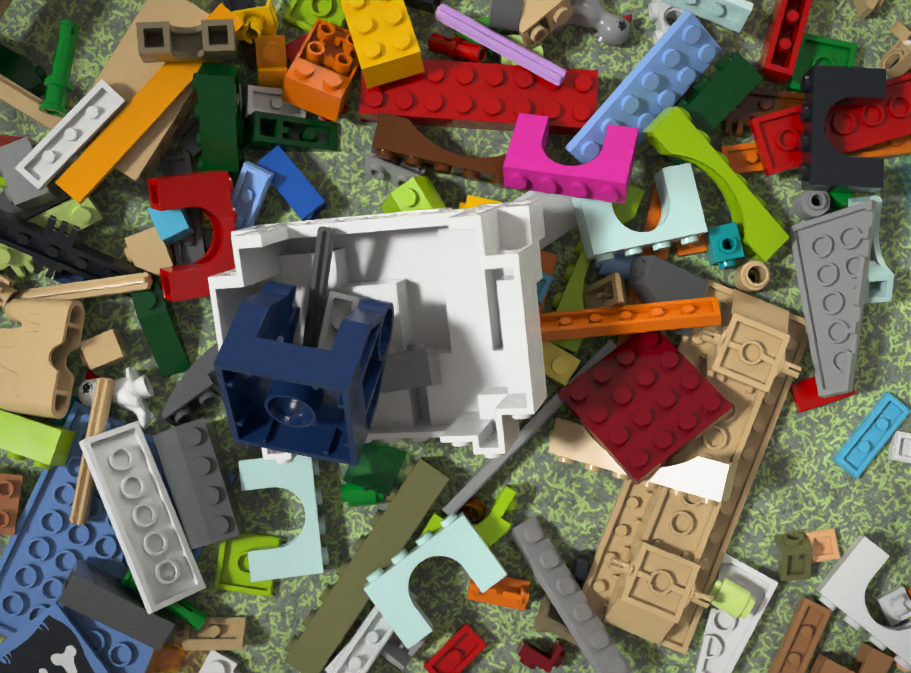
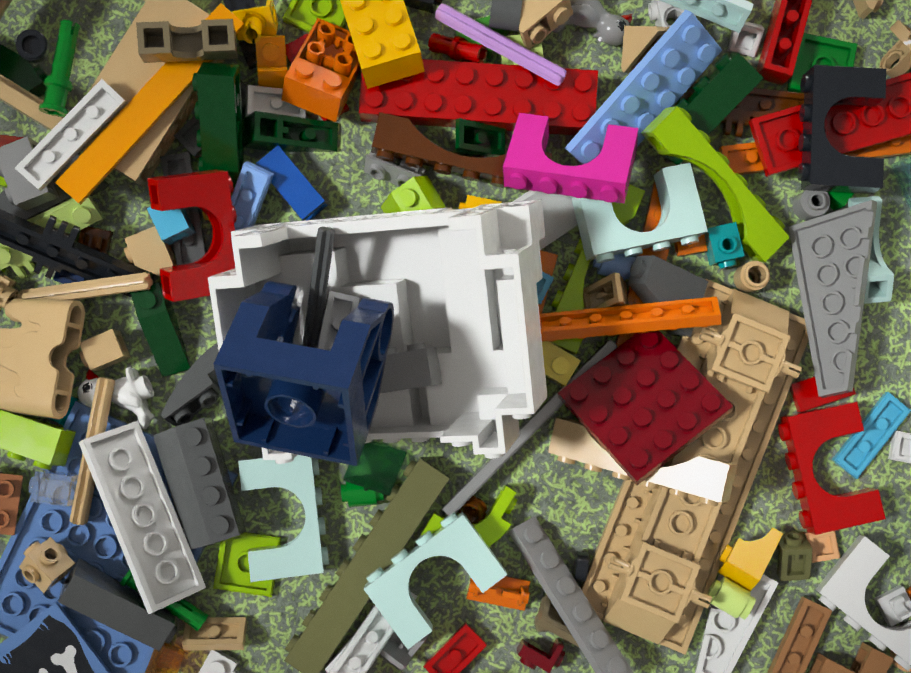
(32, 46): none -> black tile
(46, 564): none -> tan brick
(53, 487): none -> clear brick
(96, 238): none -> reddish brown tile
(479, 139): none -> dark green slope
(637, 43): none -> tan slope
(747, 40): none -> white slope
(747, 560): none -> yellow arch
(803, 436): none -> red arch

